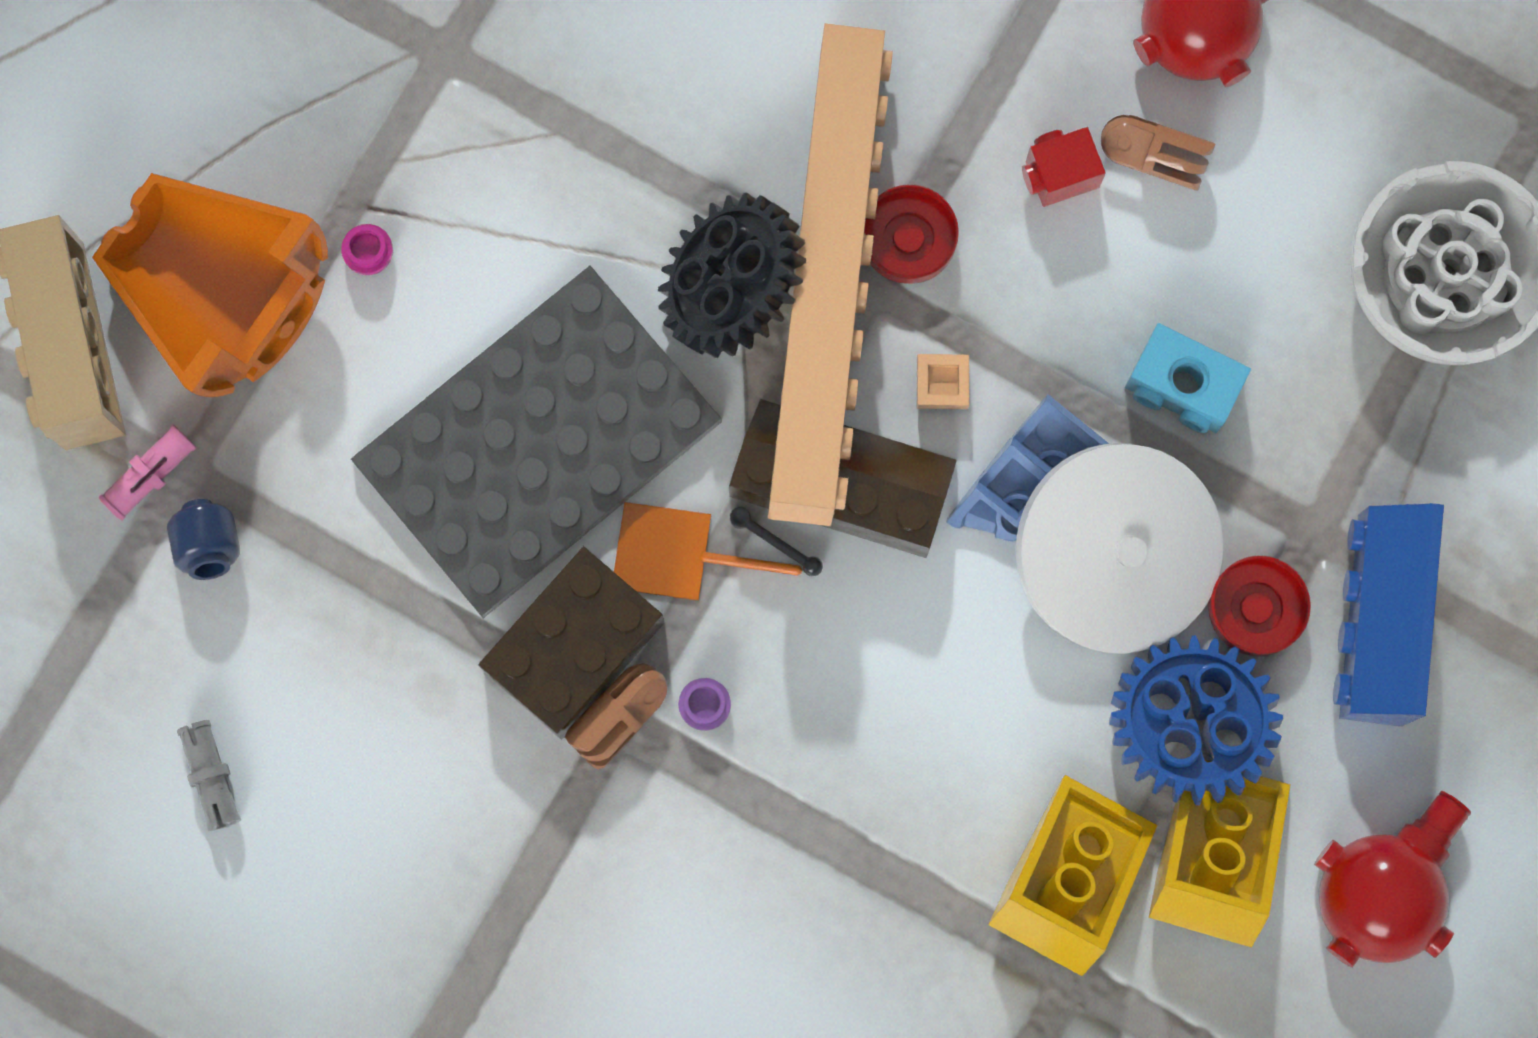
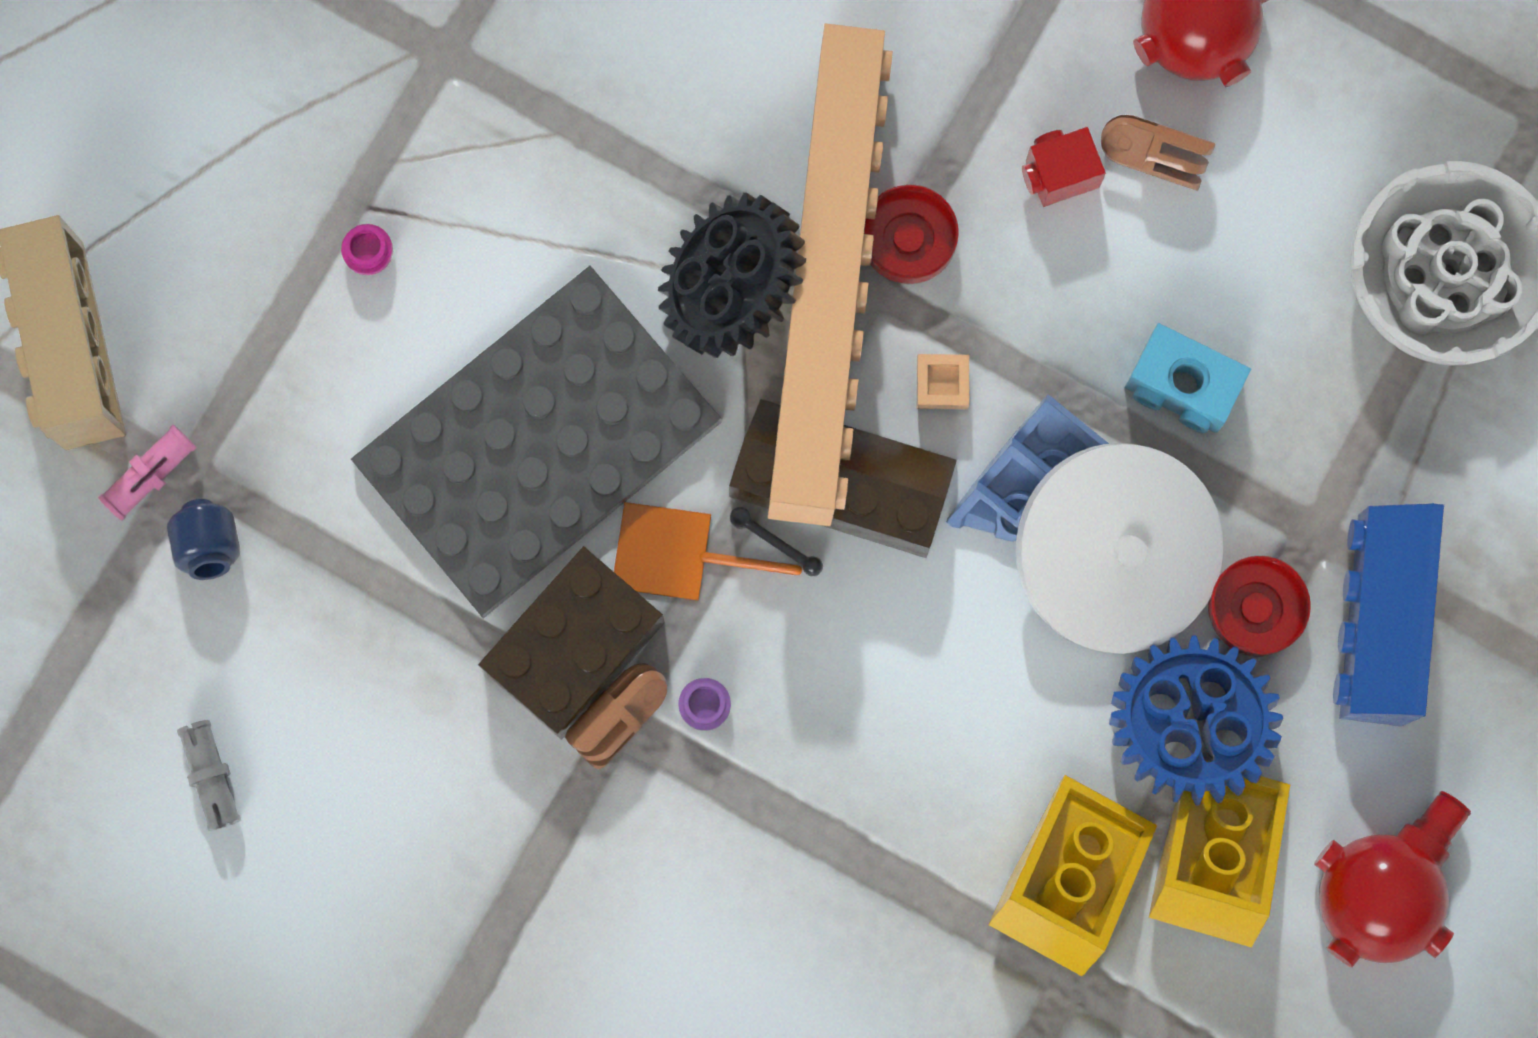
(214, 279): orange cone -> none

